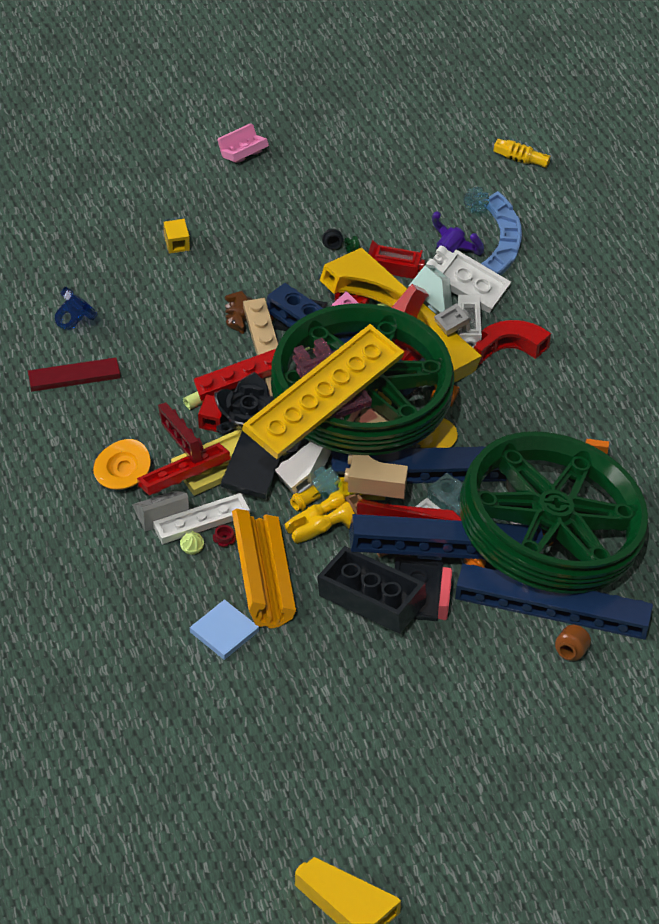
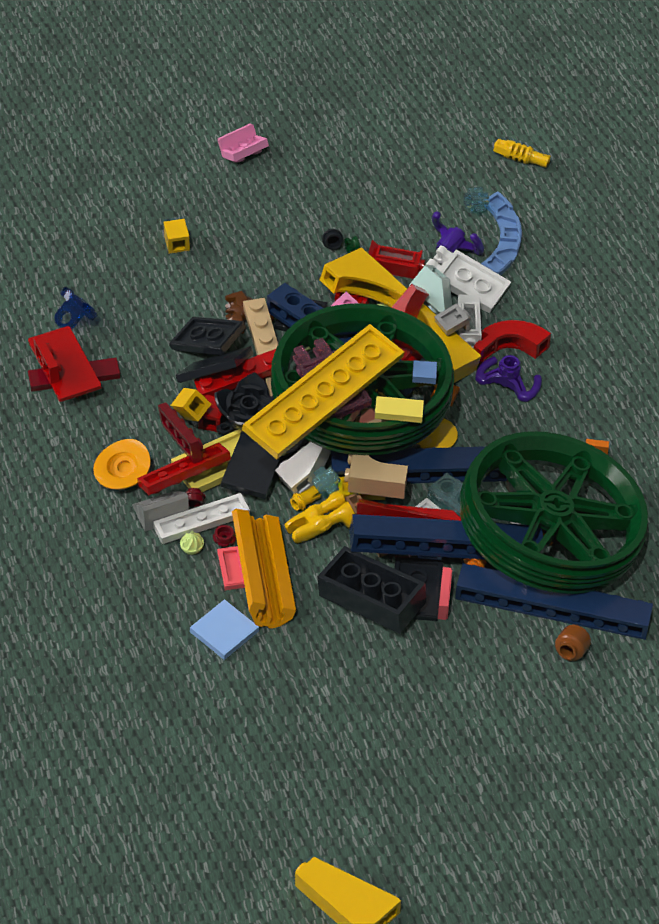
(64, 363): none -> red bracket
(191, 404): none -> yellow brick
(195, 497): none -> dark red plate
(207, 335): none -> black tile
(214, 365): none -> black tile
(230, 568): none -> coral tile
(399, 409): none -> light yellow tile
(424, 372): none -> medium blue tile
(508, 376): none -> dark purple piece

